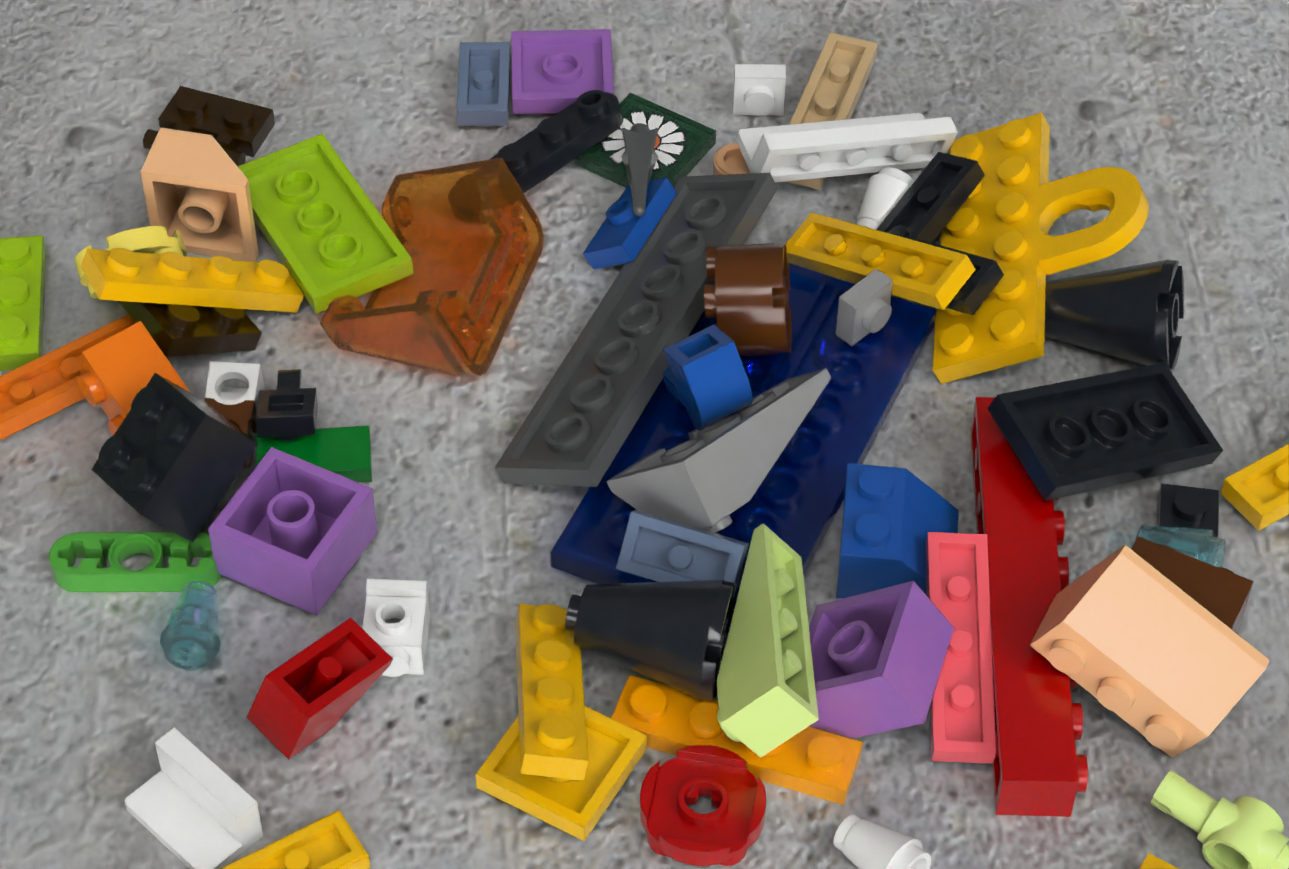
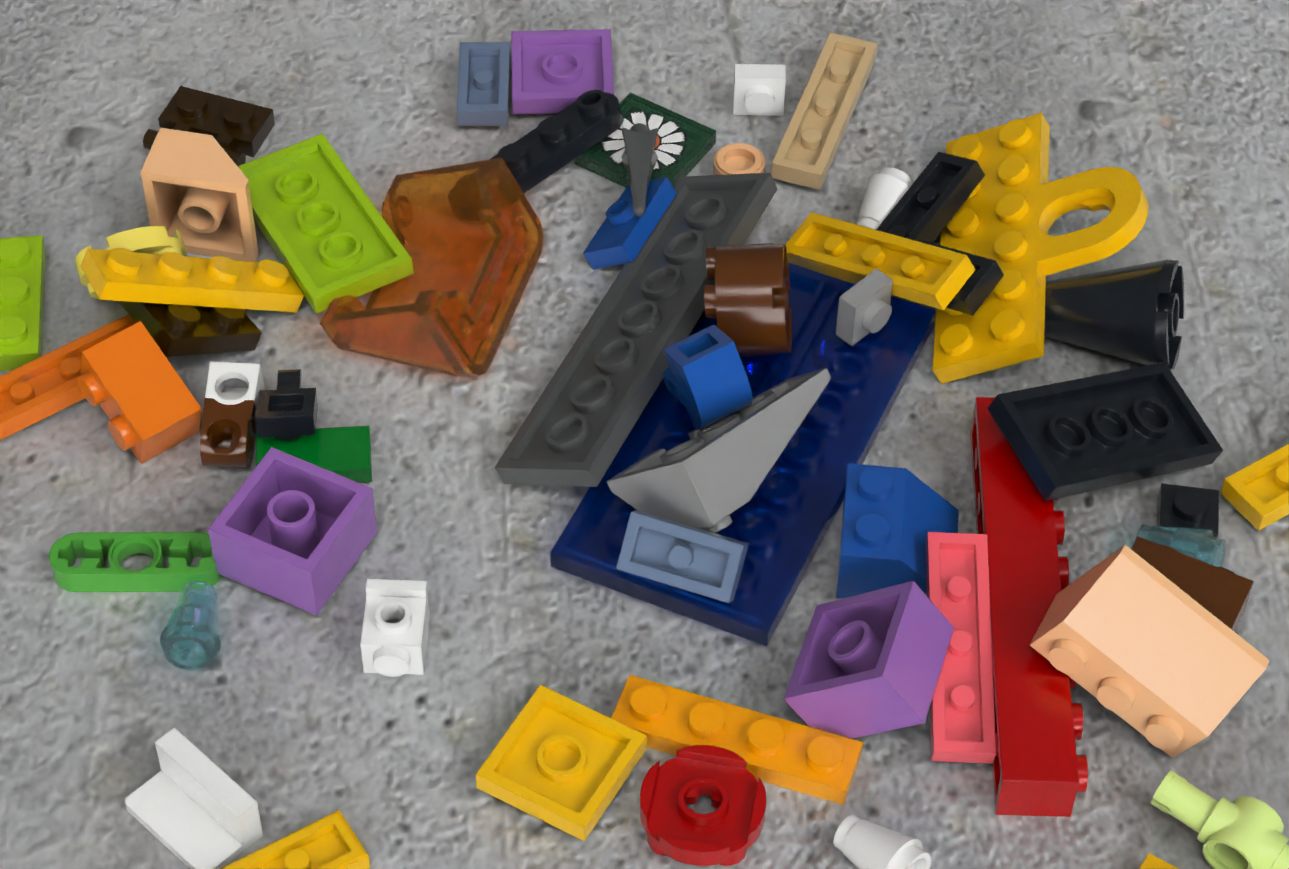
(173, 457): black brick -> none
(317, 687): red slope -> none
(549, 695): yellow plate -> none
(658, 629): black cone -> none
(767, 659): yellowish green slope -> none
(845, 146): white panel -> none

